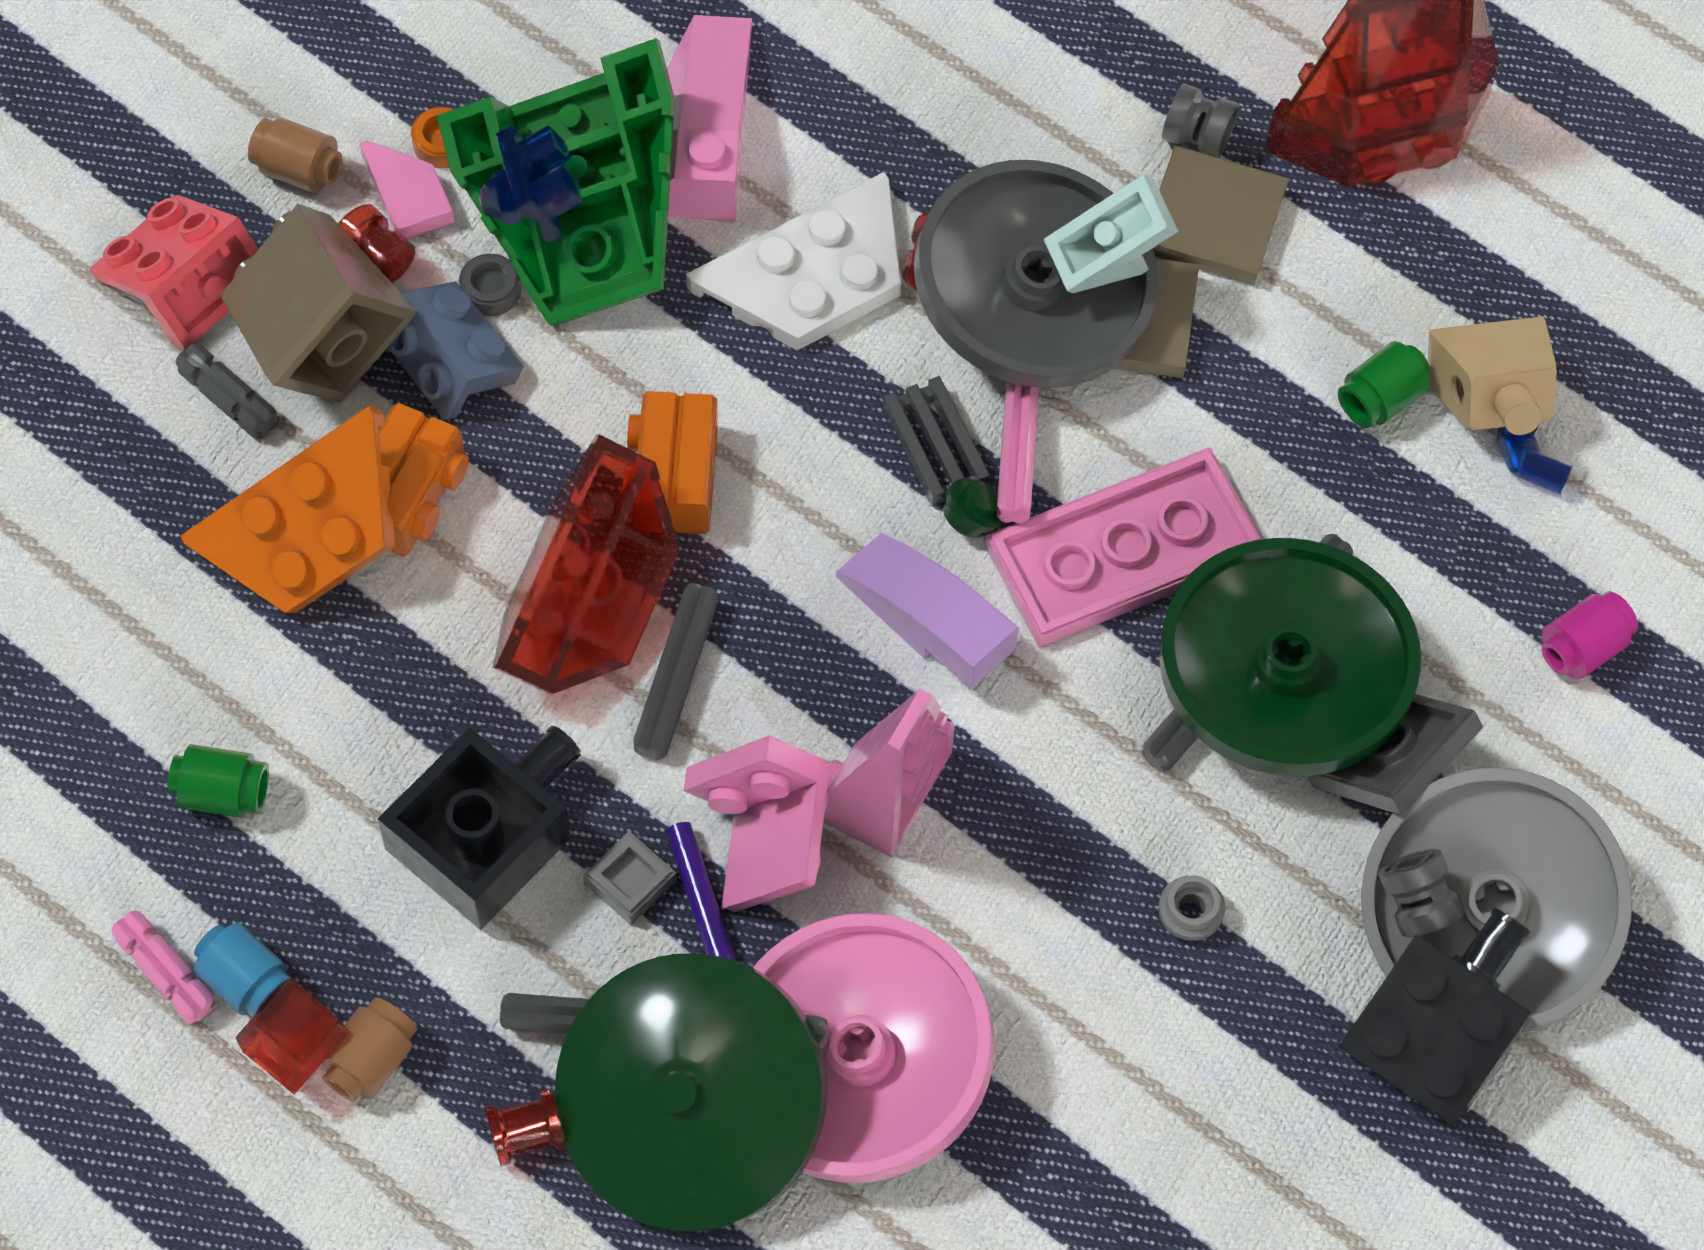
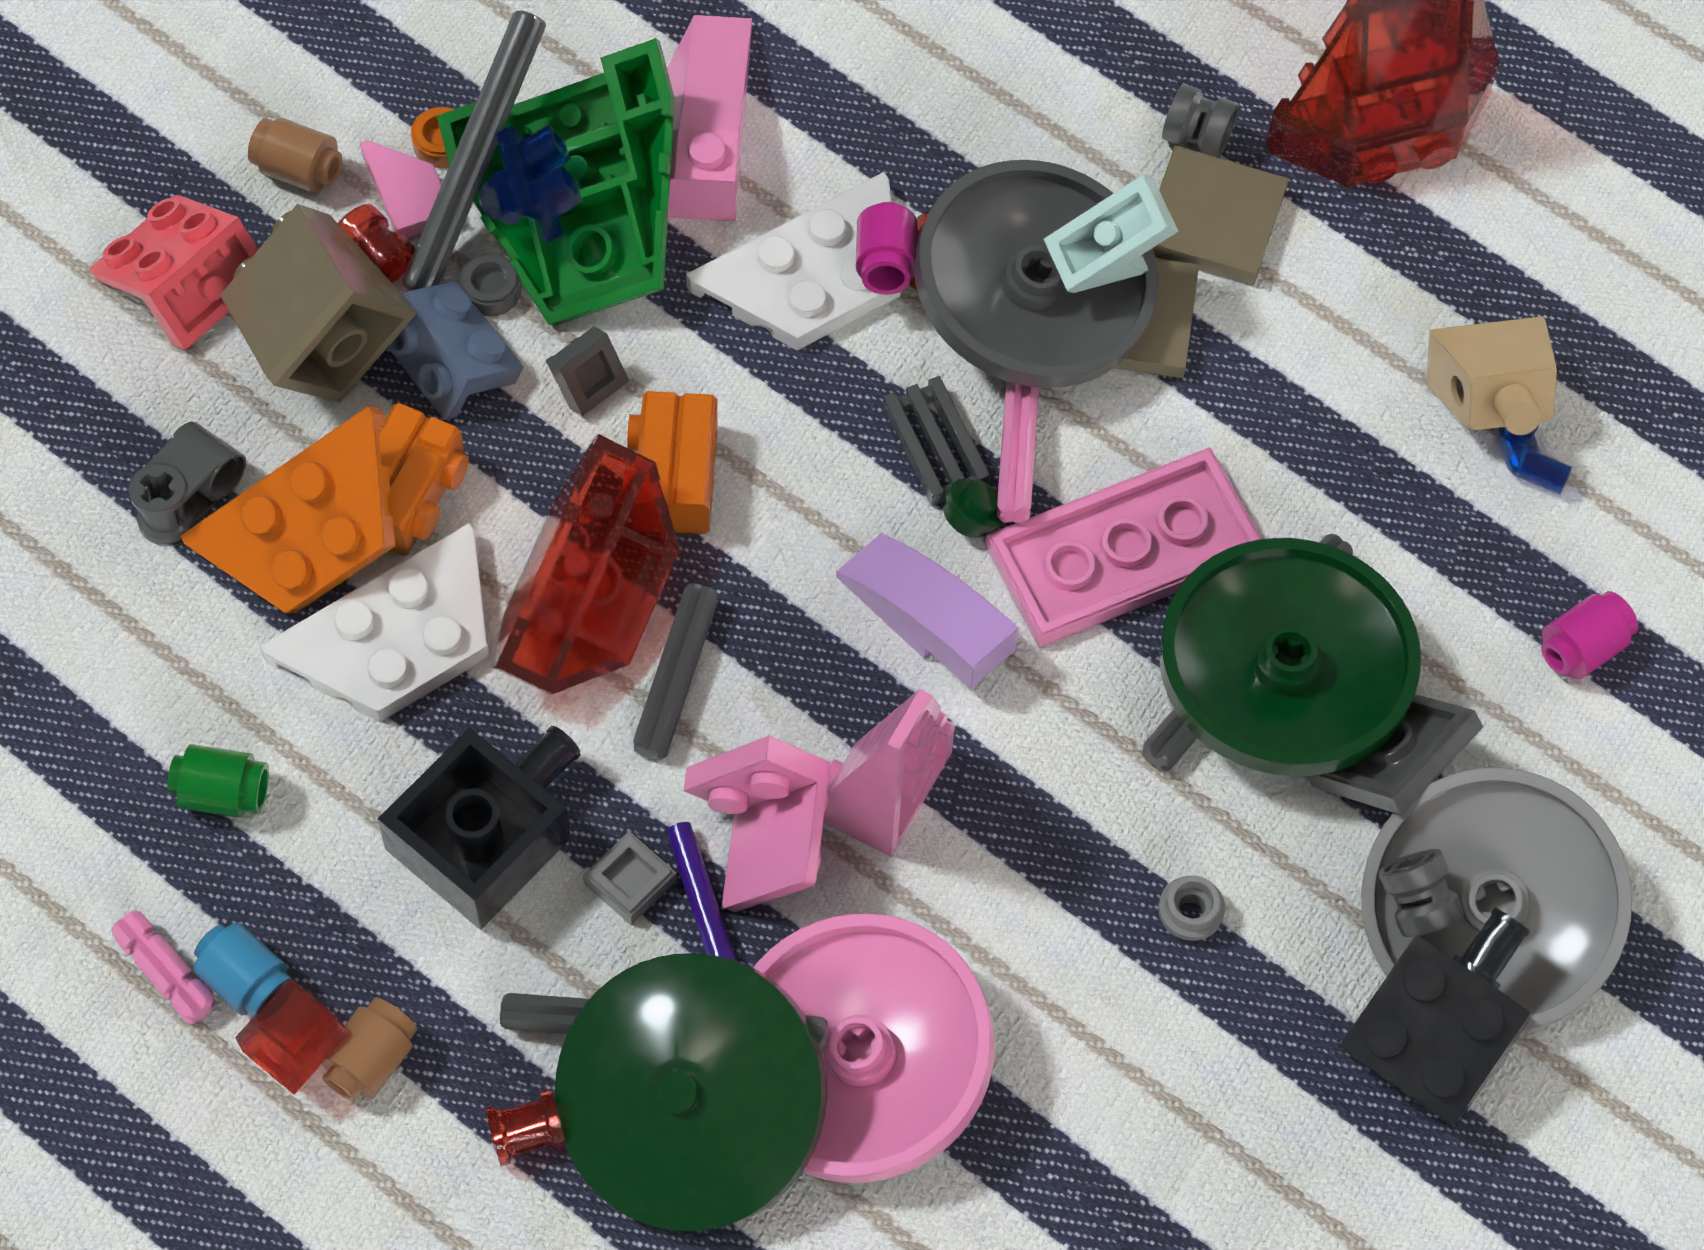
(184, 478): none -> dark grey piece
(227, 391): dark grey axle -> none
(394, 632): none -> white wing
(474, 151): none -> dark grey axle
(587, 370): none -> dark grey tile
(886, 247): none -> dark pink brick
(1384, 384): green brick -> none

